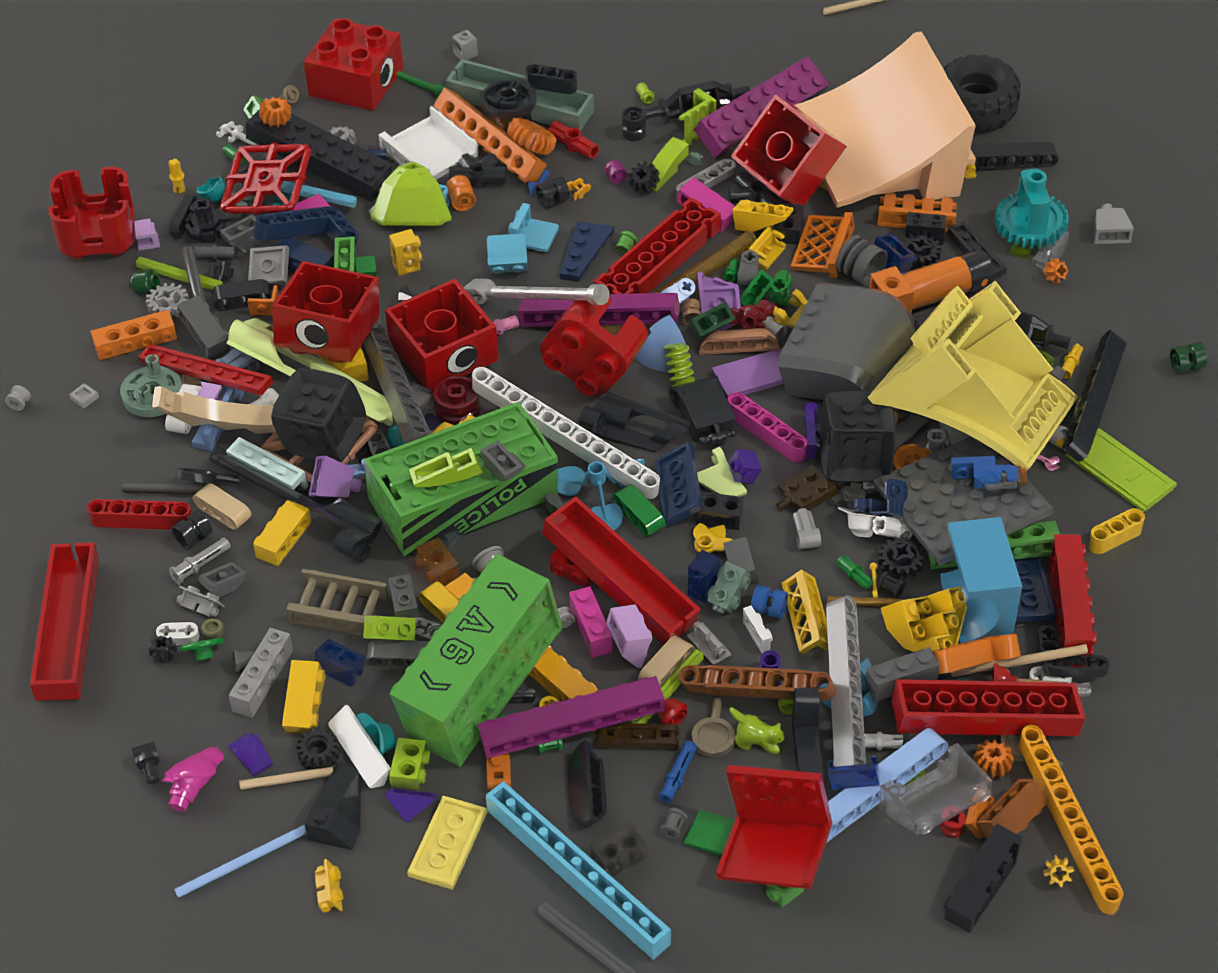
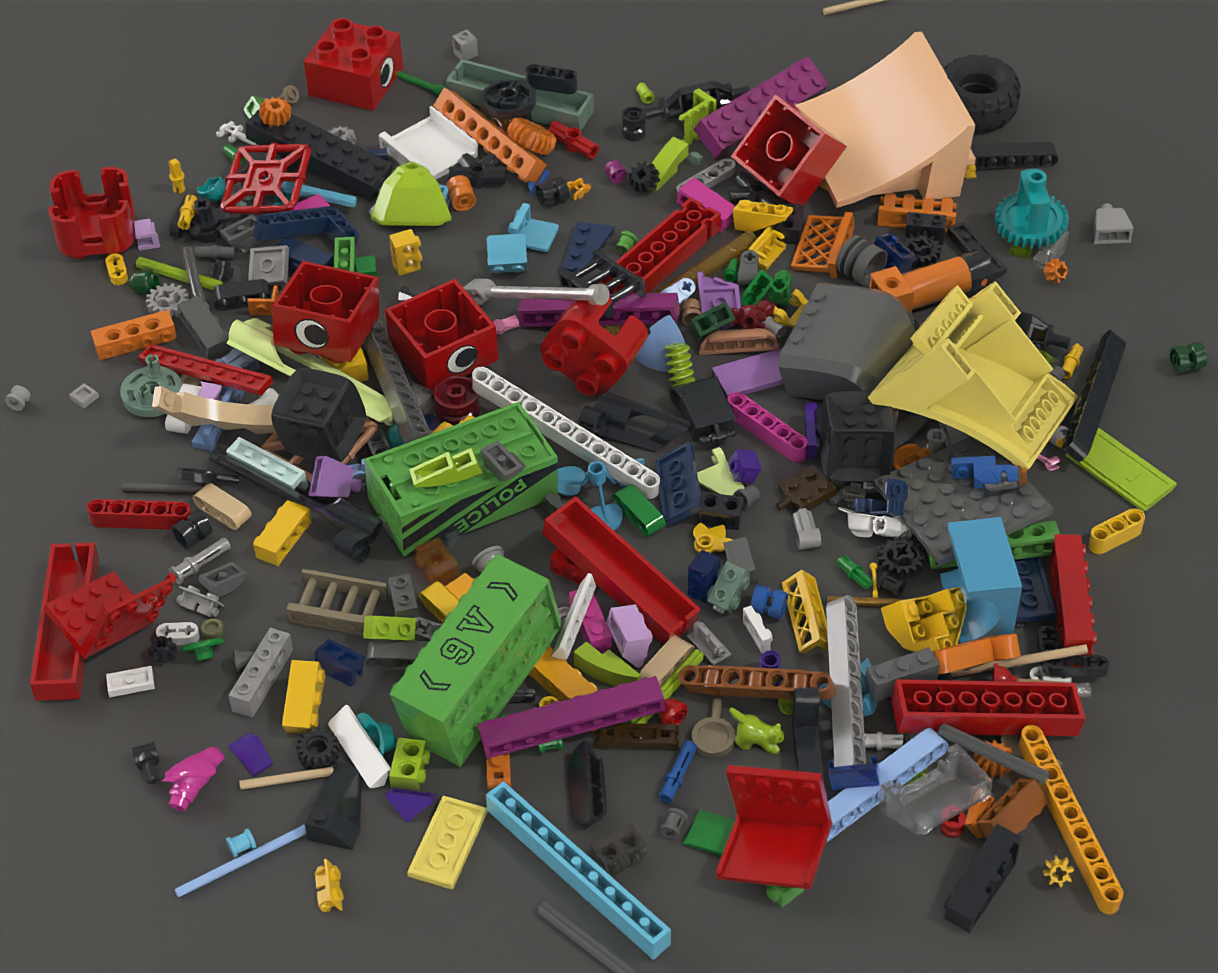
(106, 612): none -> red bracket
(115, 269): none -> yellow beam
(130, 681): none -> white plate
(187, 212): none -> yellow pin
(240, 843): none -> medium azure bush
(574, 618): none -> white slope
(605, 666): none -> lime slope
(608, 268): none -> black fence
(750, 495): none -> dark grey piece
(993, 753): none -> dark grey axle

